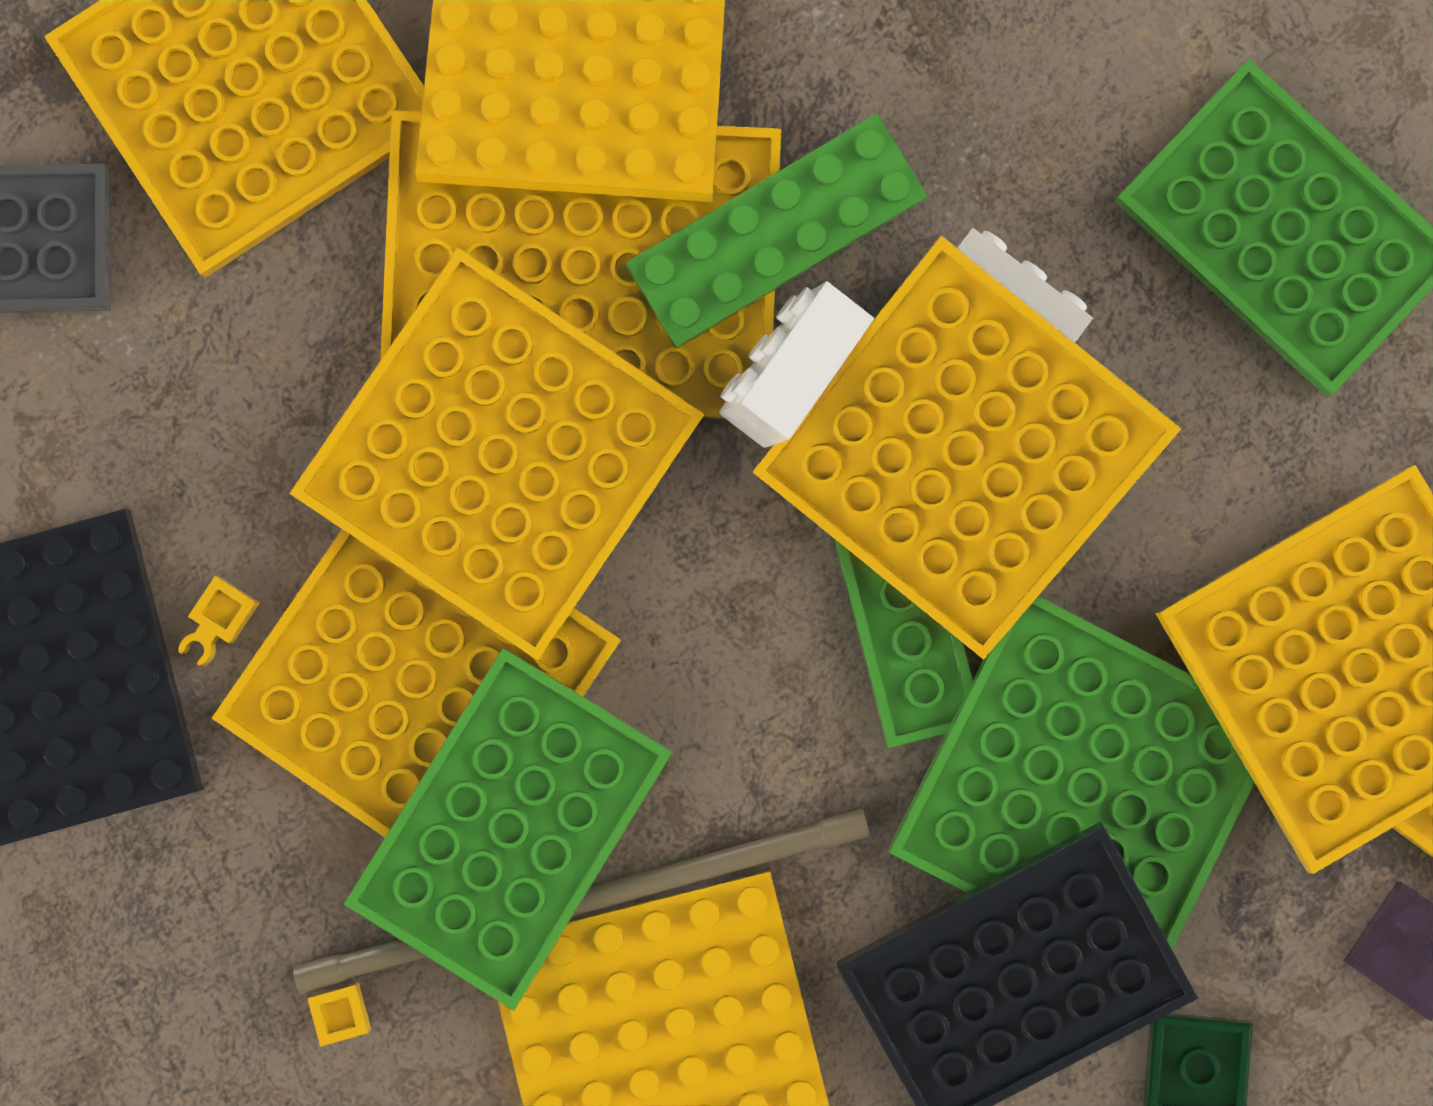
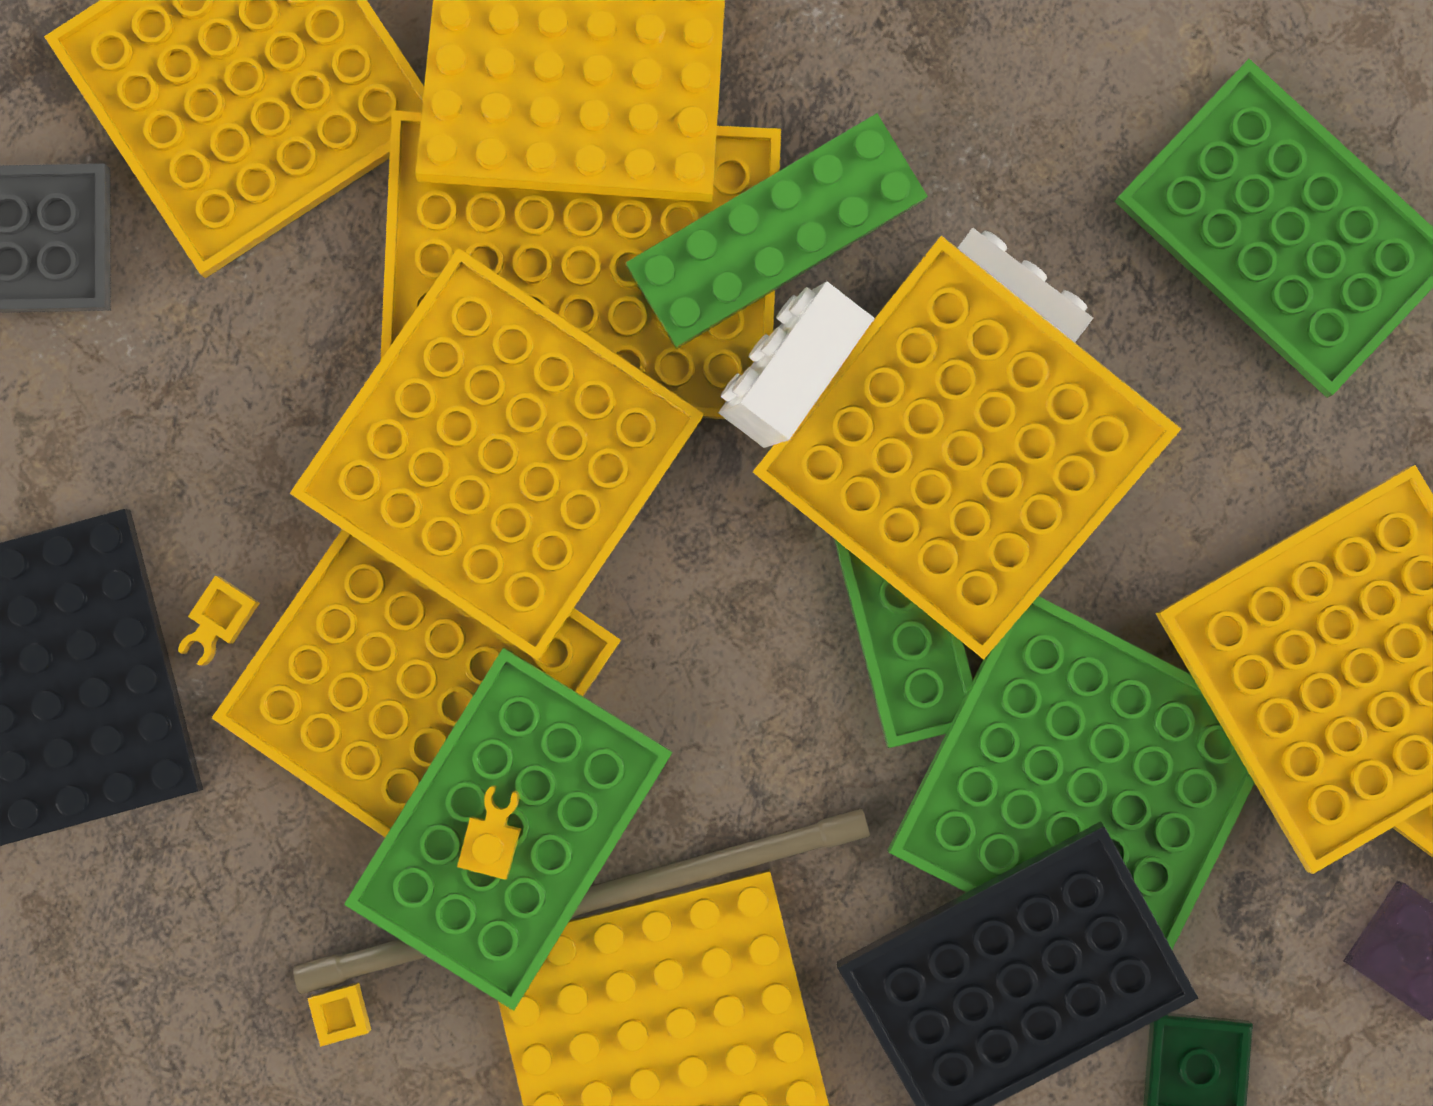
(489, 841): none -> yellow plate

